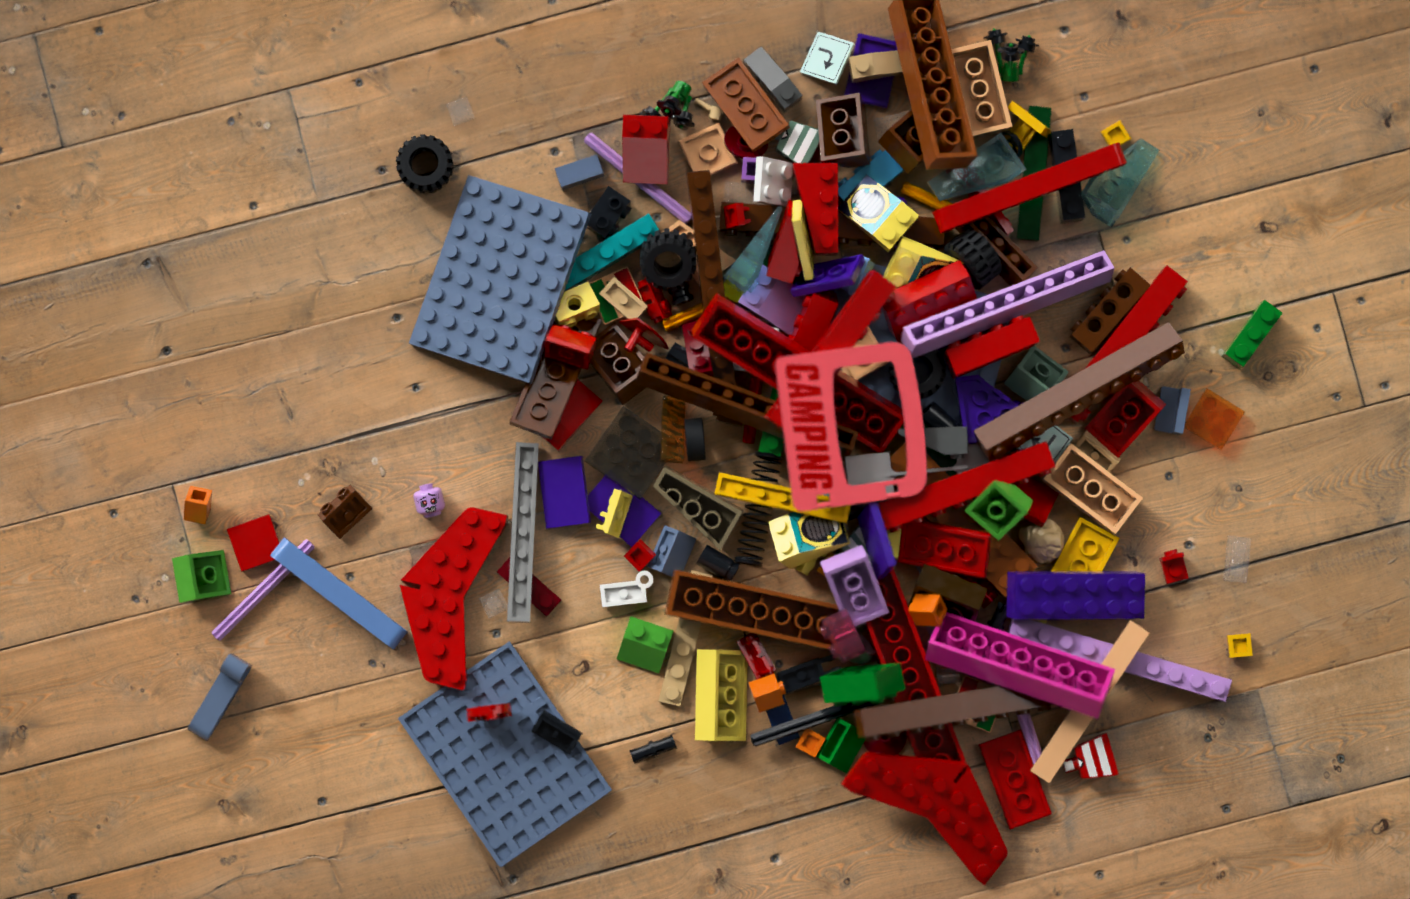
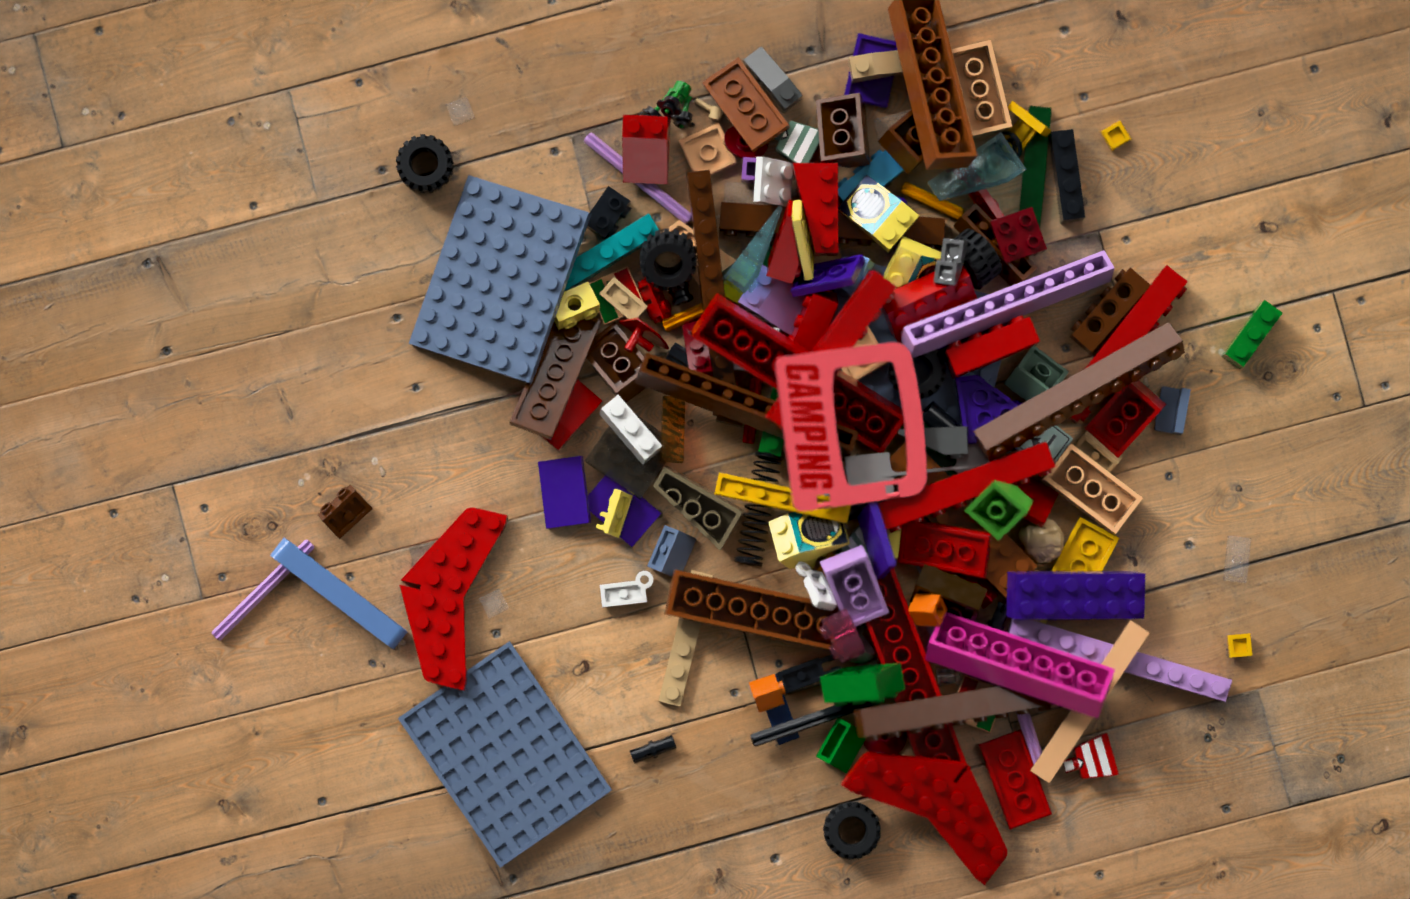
(197, 505): orange brick -> none
(201, 576): bright green slope -> none
(221, 694): sand blue beam -> none
(254, 542): red tile -> none
(429, 500): lavender head -> none
(489, 712): red plate -> none
(522, 532): light grey plate -> none
(541, 595): dark red plate -> none
(556, 731): black hinge -> none
(570, 346): red slope -> none
(579, 172): sand blue panel -> none
(630, 429): none -> white brick
(639, 555): red plate -> none
(644, 644): bright green slope -> none
(695, 439): black tyre -> none
(718, 563): black piece -> none
(721, 695): light yellow slope -> none
(735, 215): red tile -> none
(756, 656): red hinge -> none
(810, 742): orange plate -> none
(817, 587): none -> white hinge
(827, 58): light aqua piece -> none
(871, 836): none -> black tyre
(951, 261): none -> flat silver slope
(1010, 53): plant -> none
(1018, 235): none -> dark red bracket
(1029, 187): red beam -> none
(1111, 191): clear light blue wedge -> none
(1173, 566): red bracket -> none
(1213, 419): clear orange plate -> none

